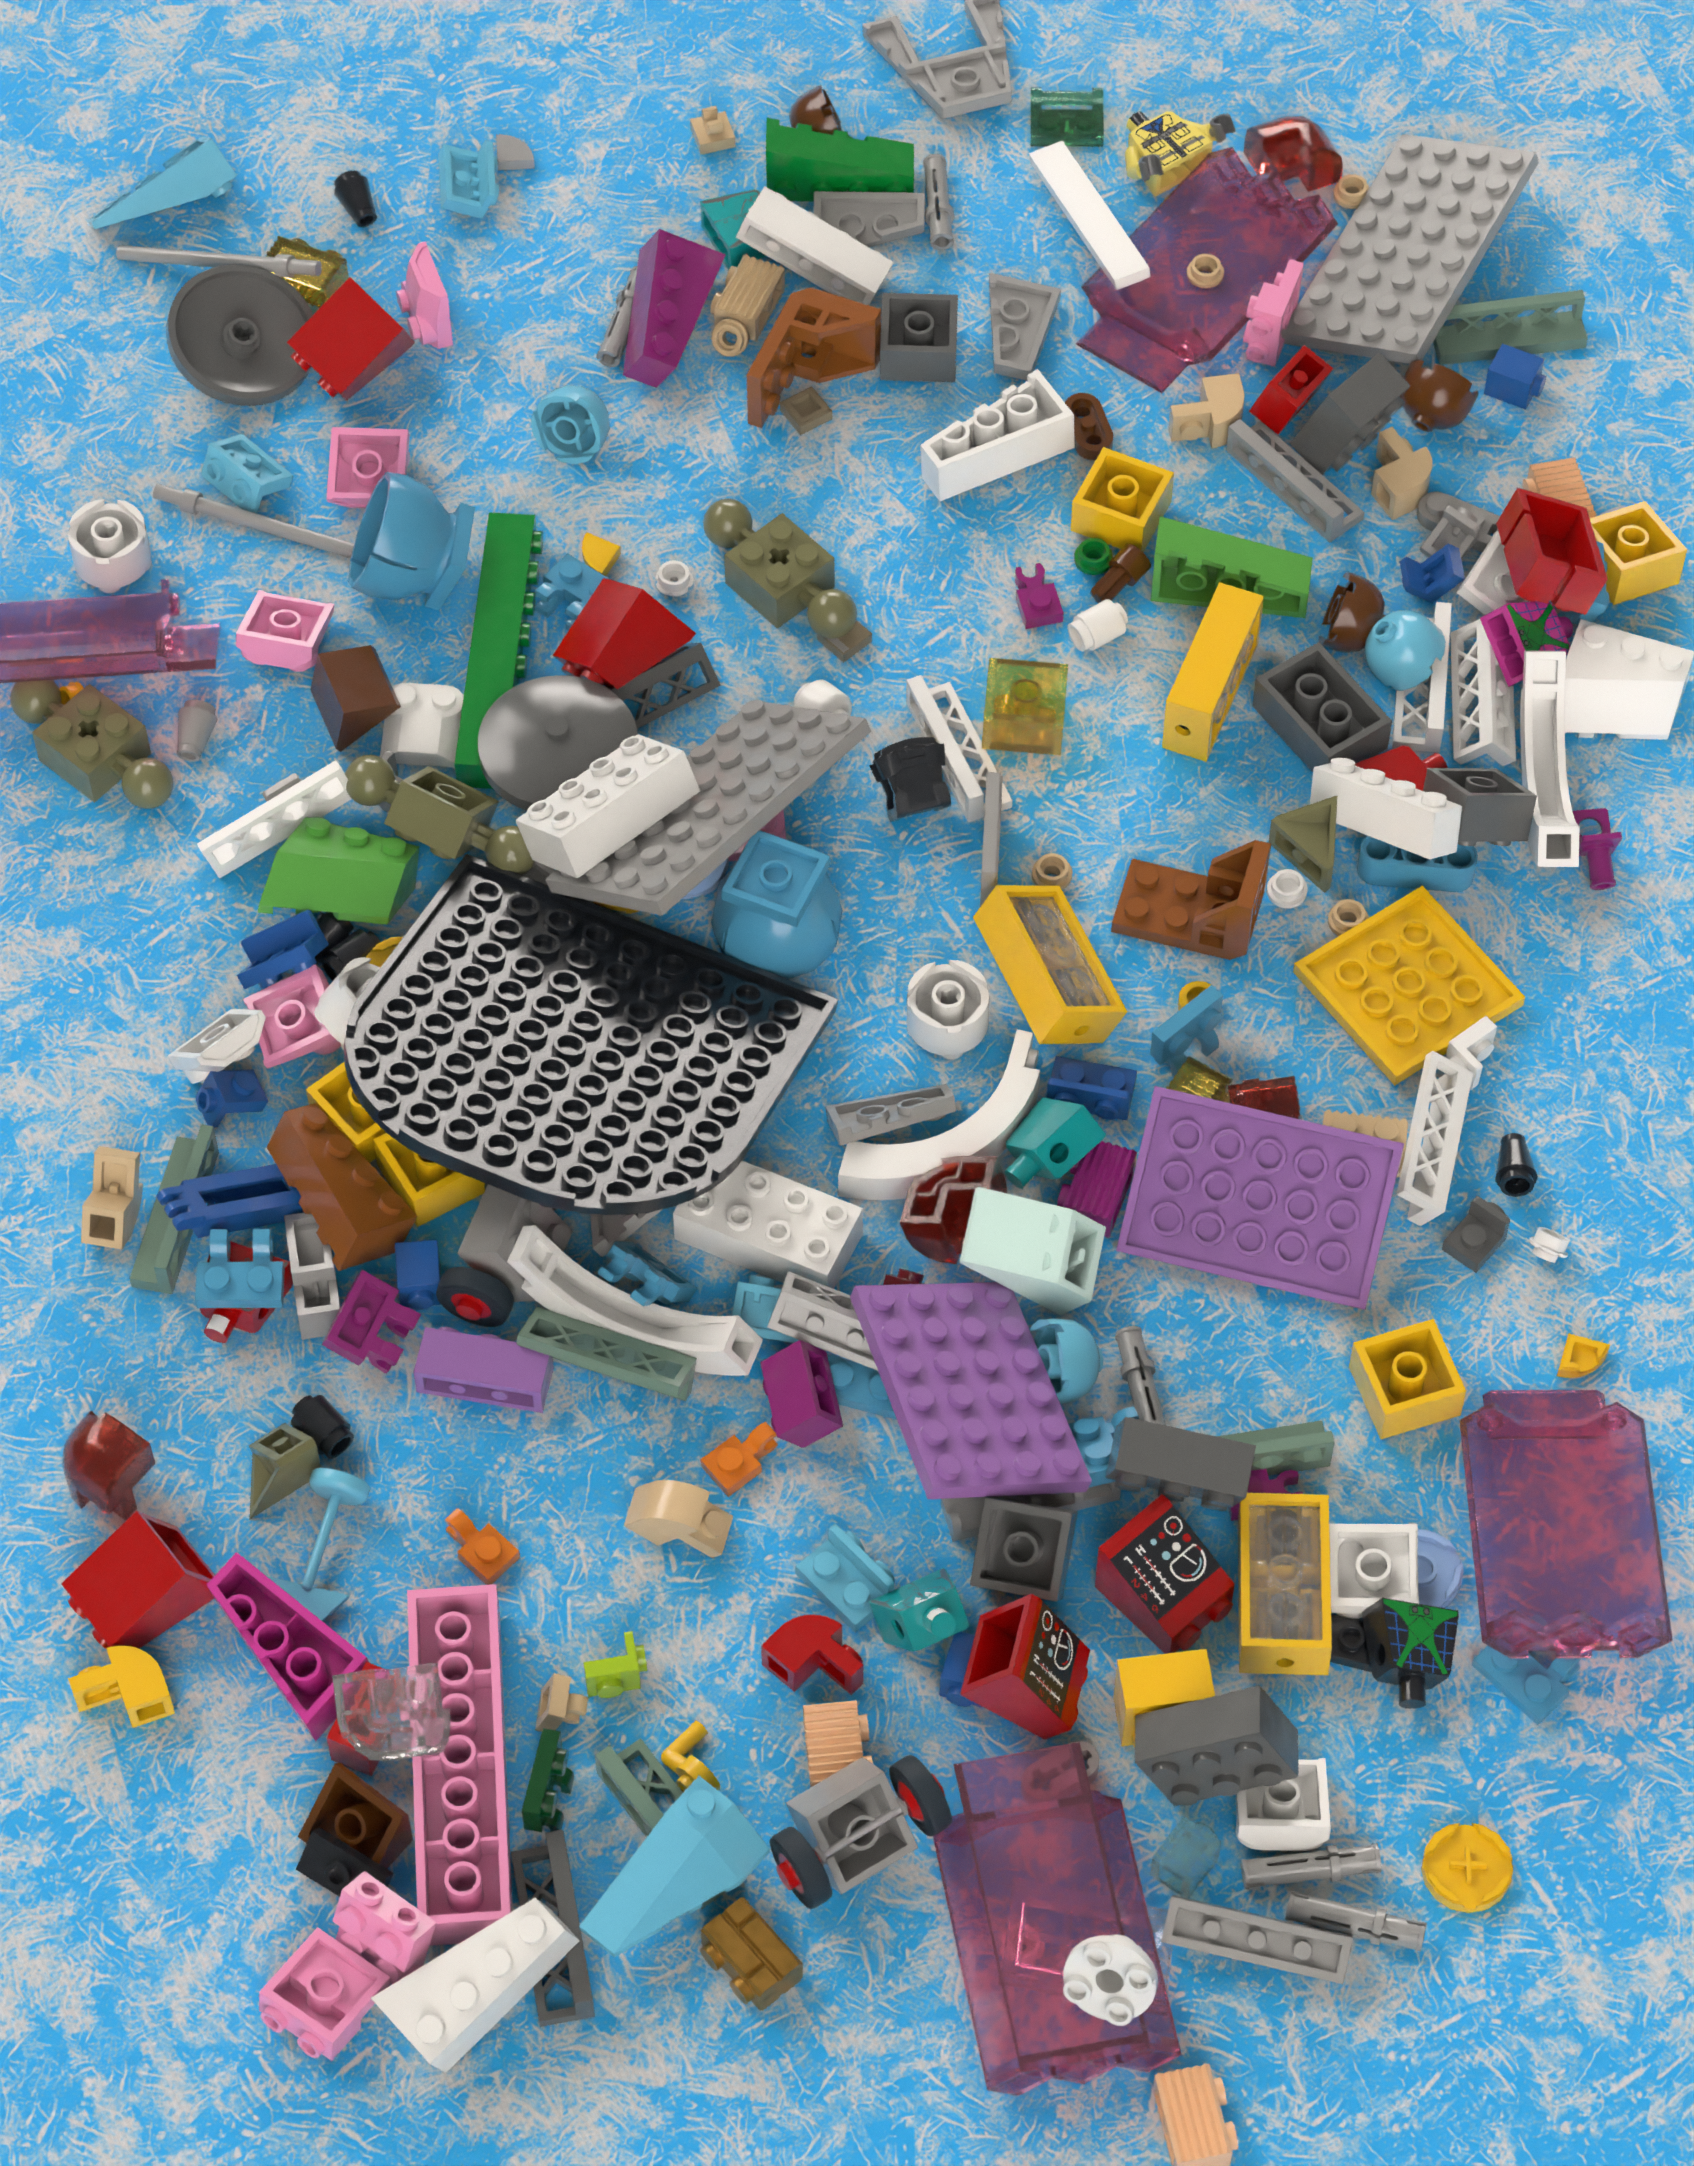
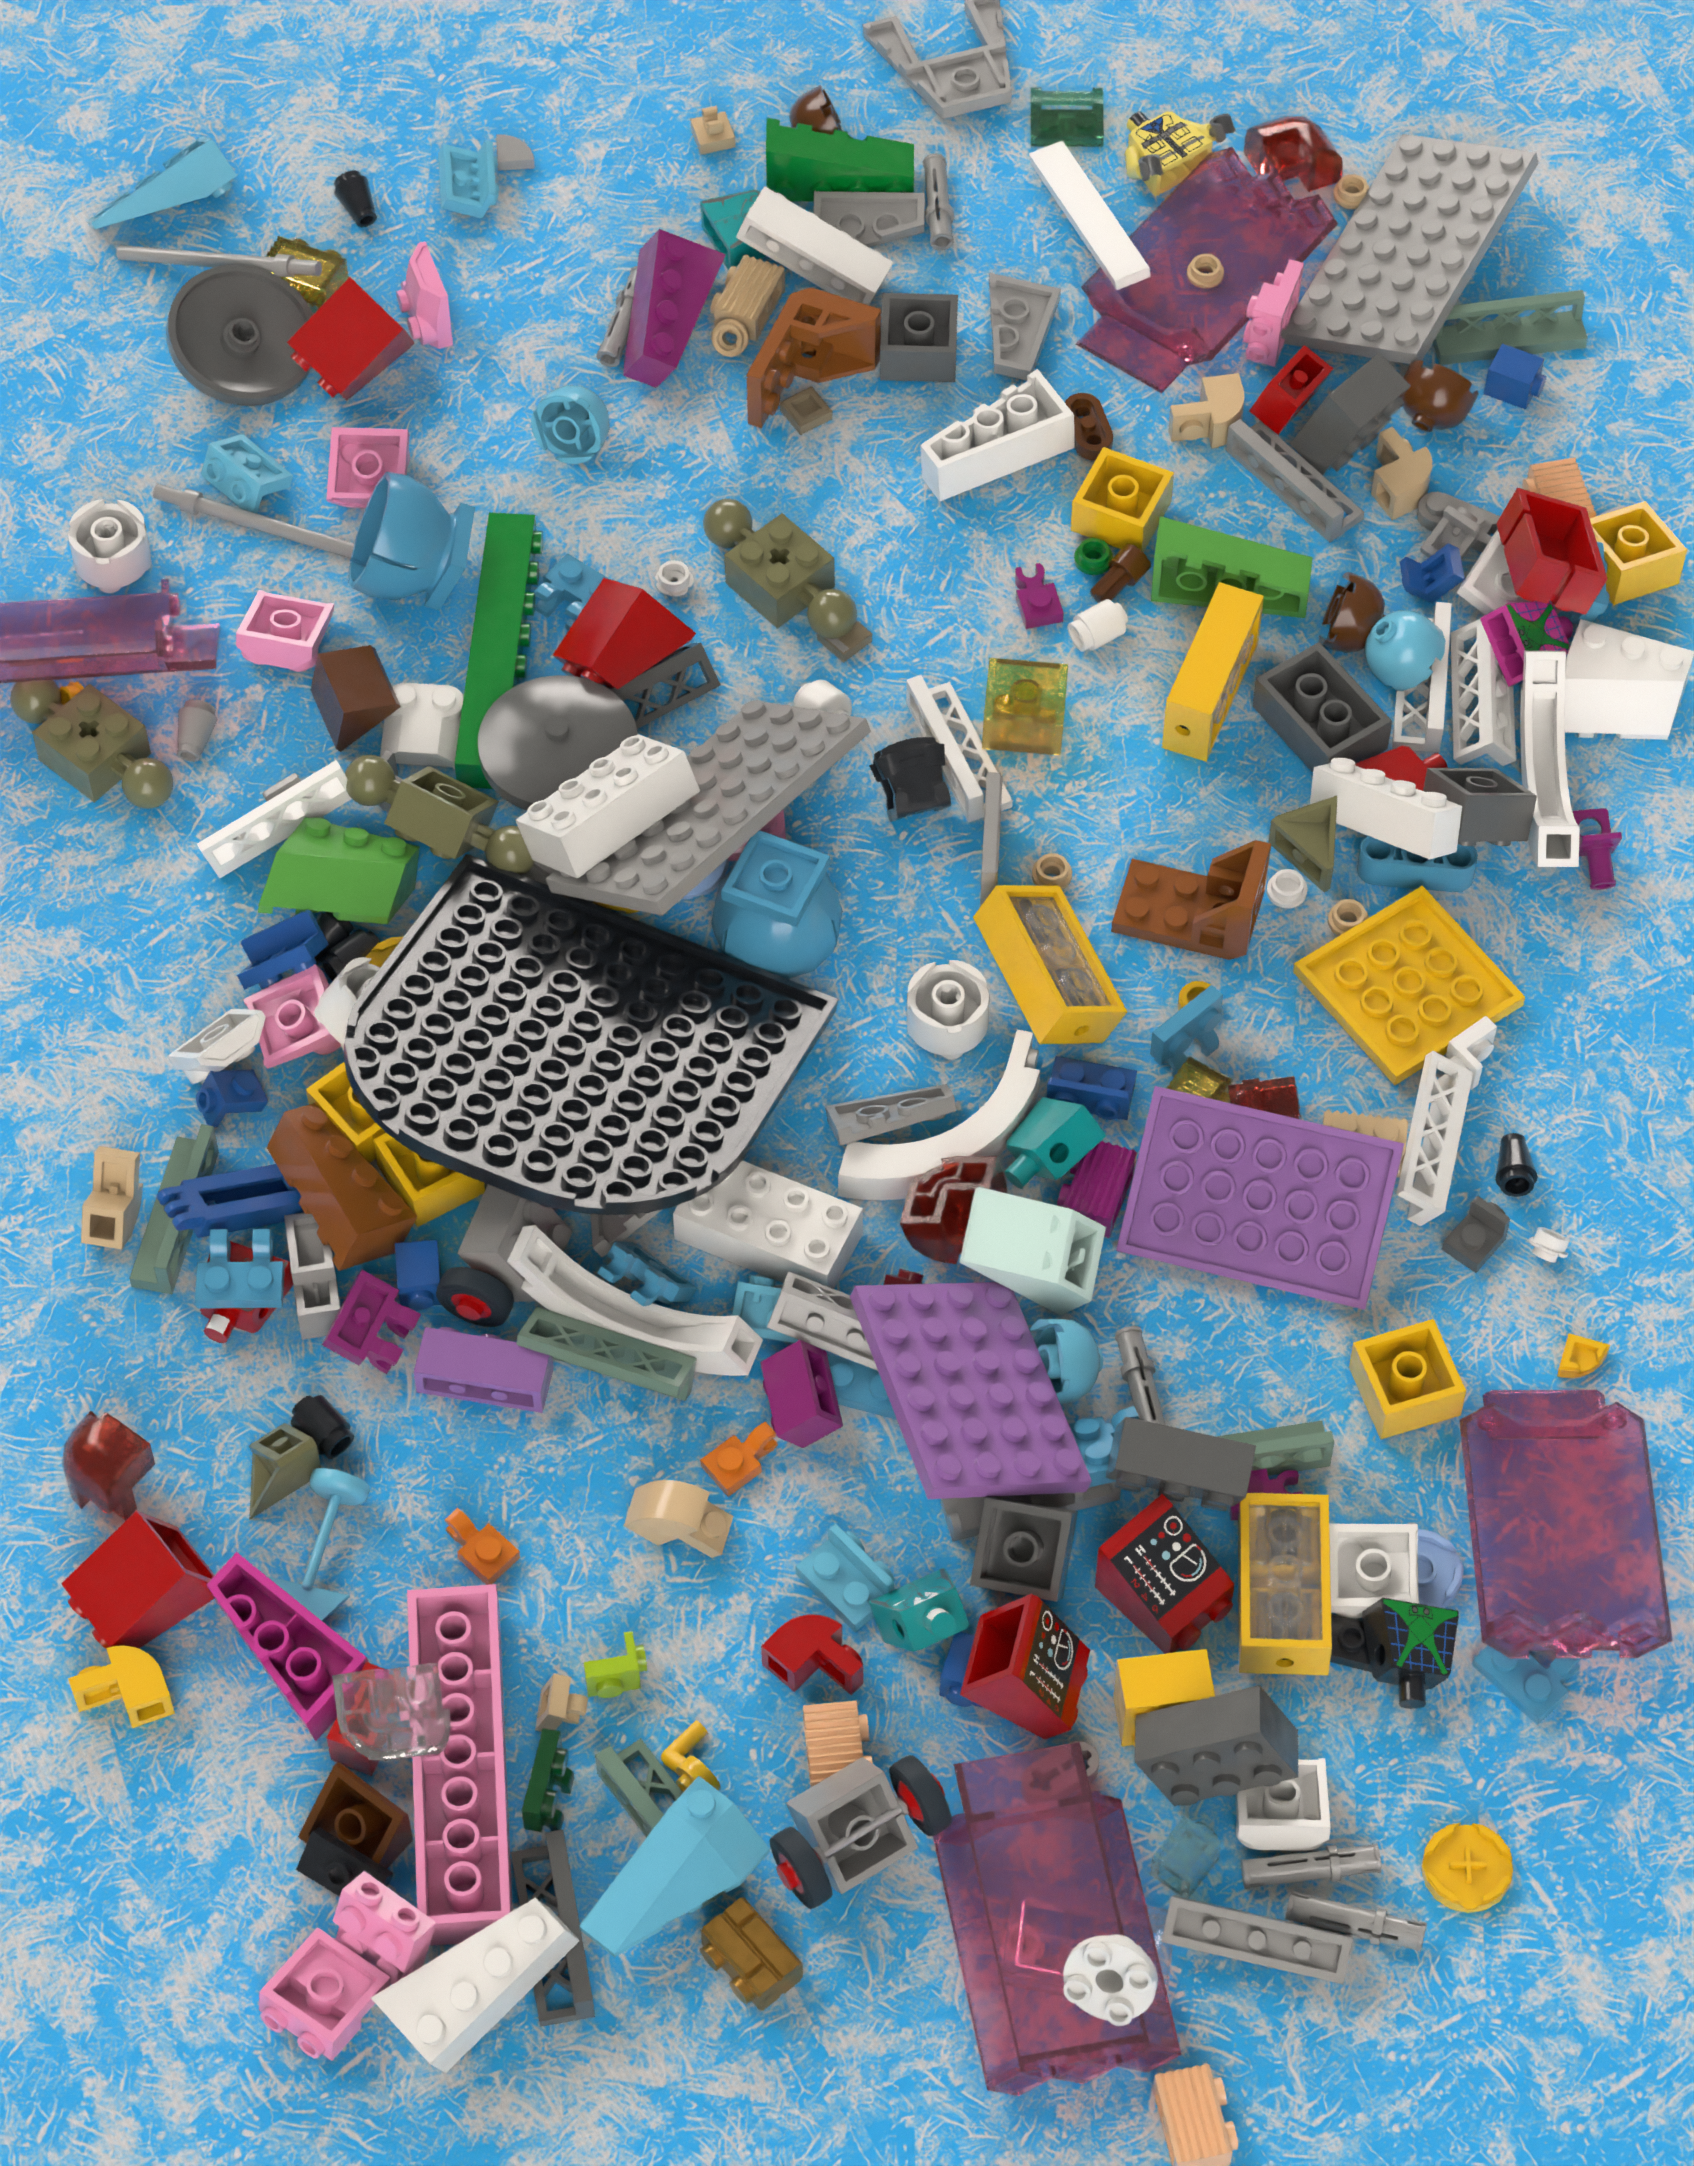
(599, 553): yellow tile -> none

